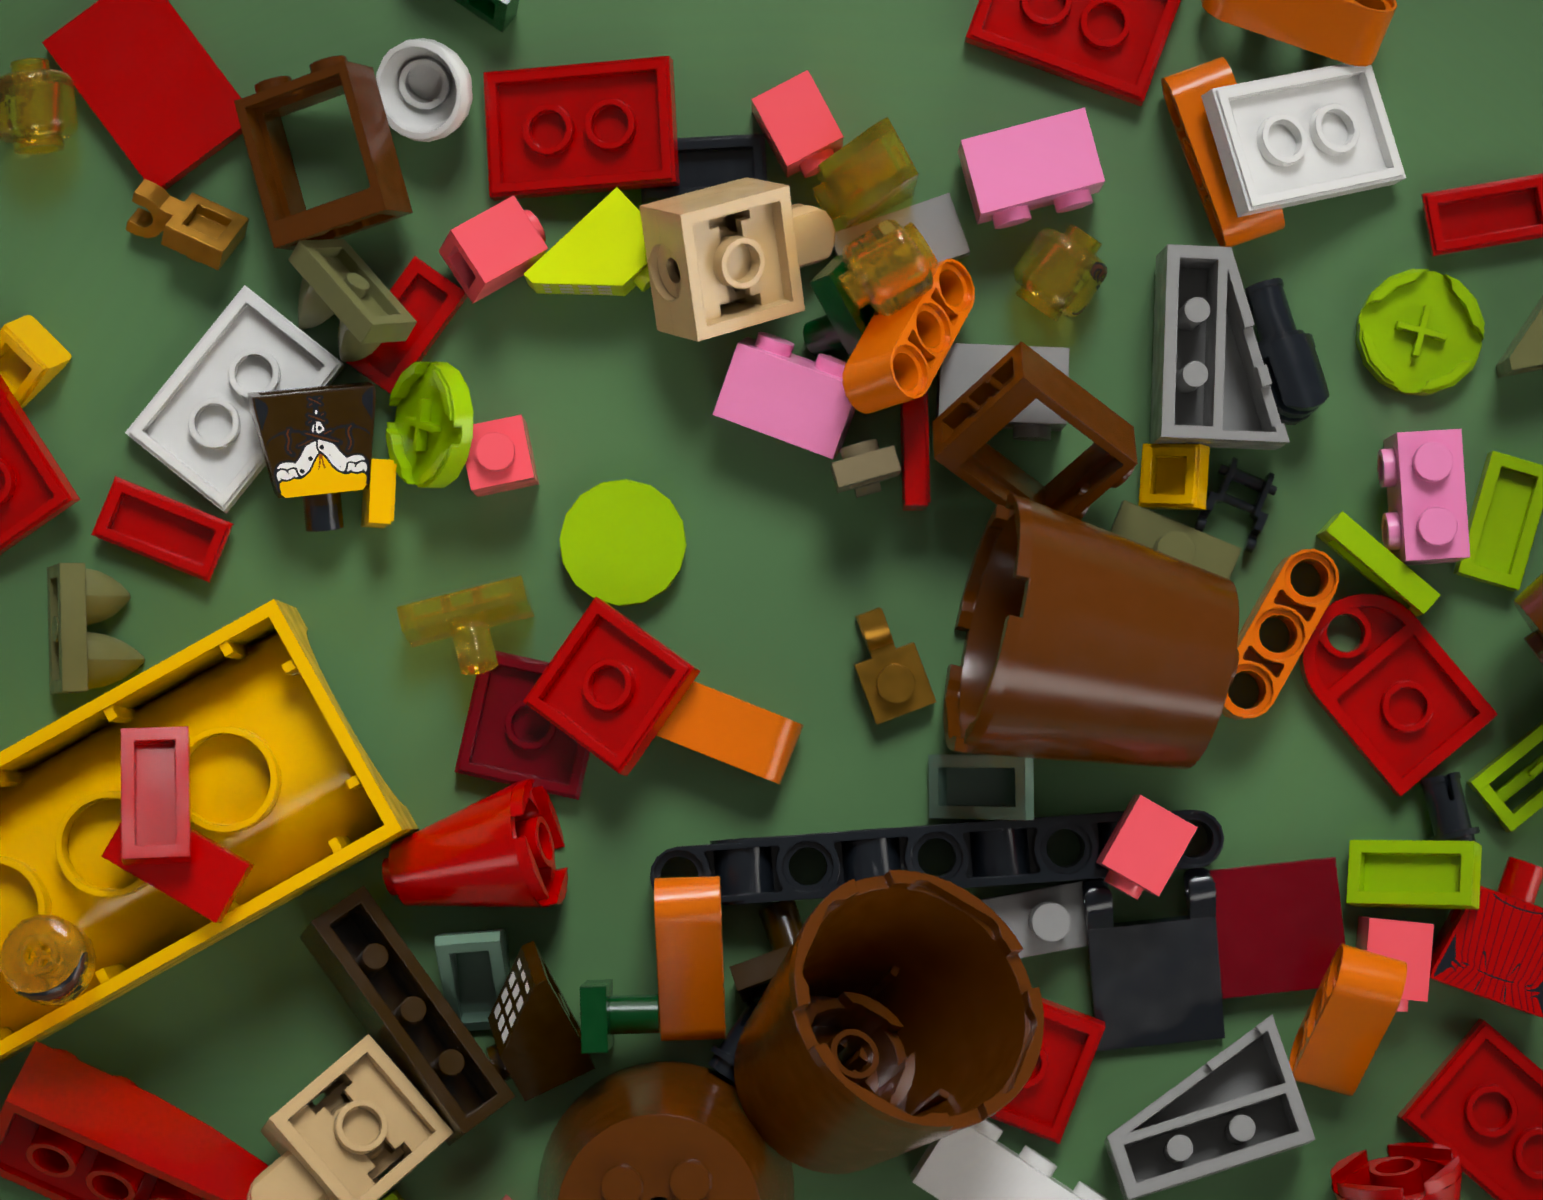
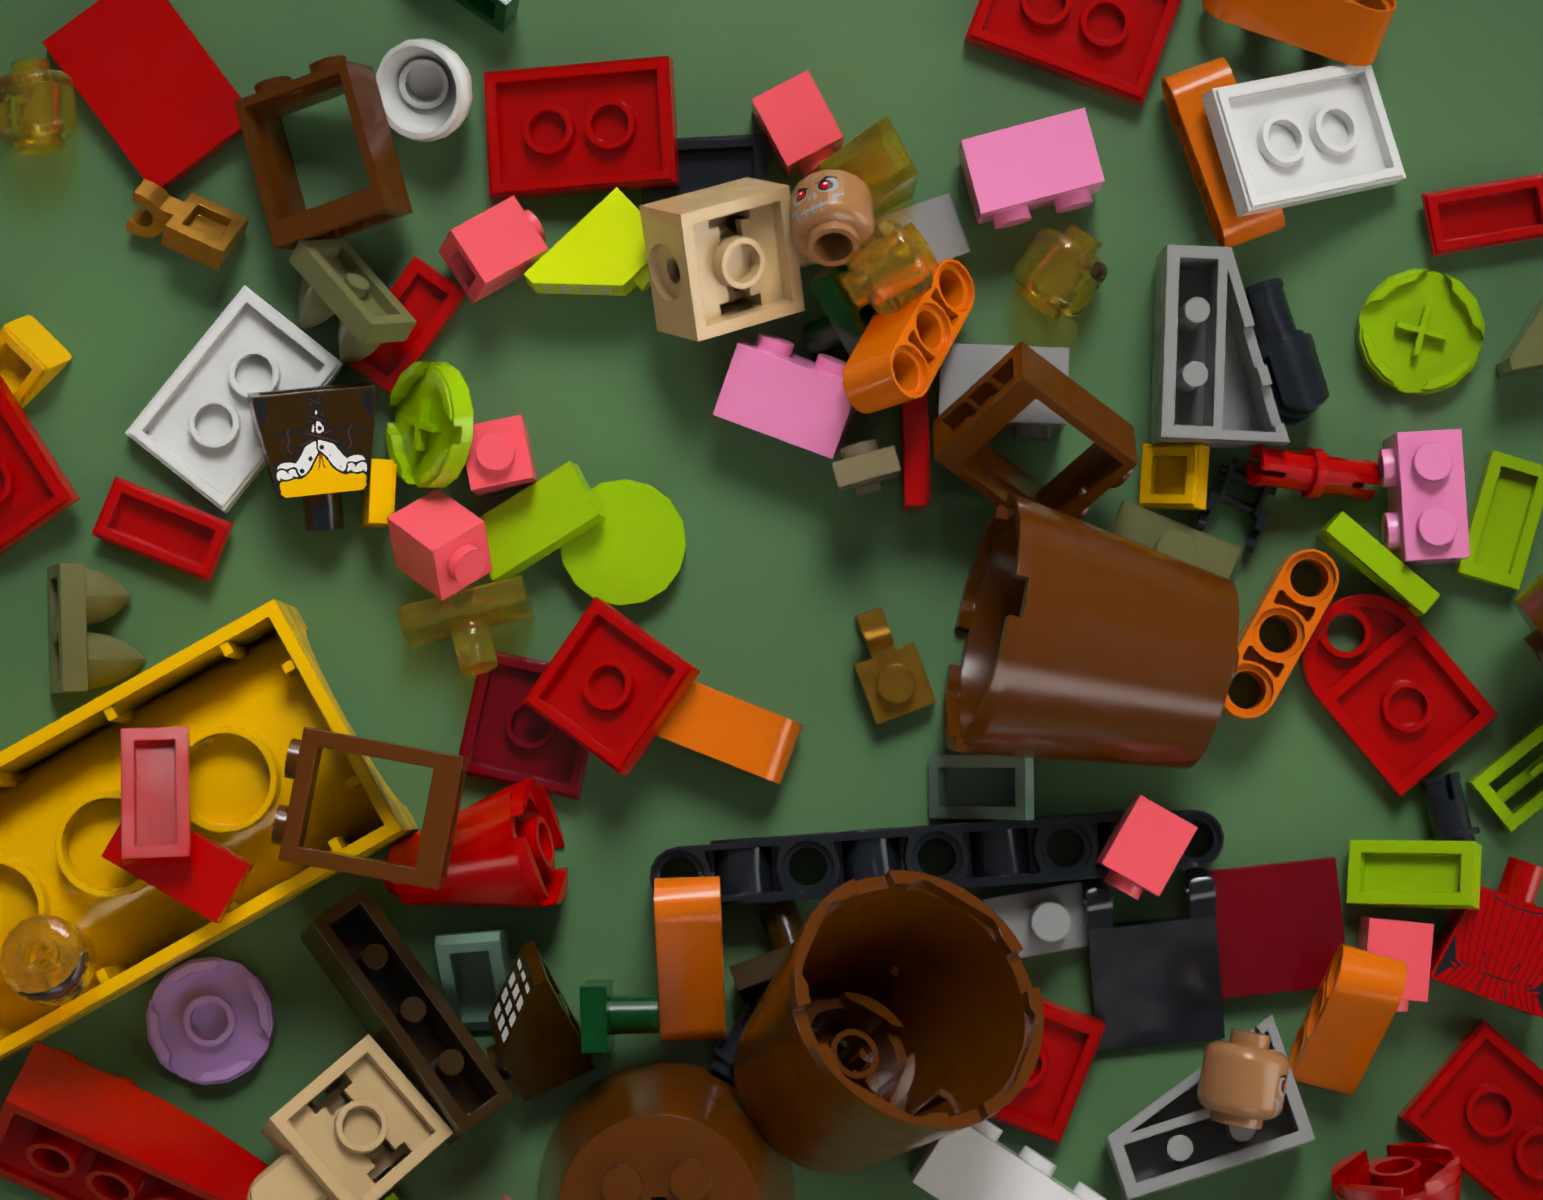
(211, 1020): none -> lavender tile
(438, 824): none -> reddish brown window
(439, 544): none -> coral brick
(540, 520): none -> lime tile
(829, 214): none -> medium nougat head
(1243, 1080): none -> medium nougat head
(1312, 472): none -> red pin

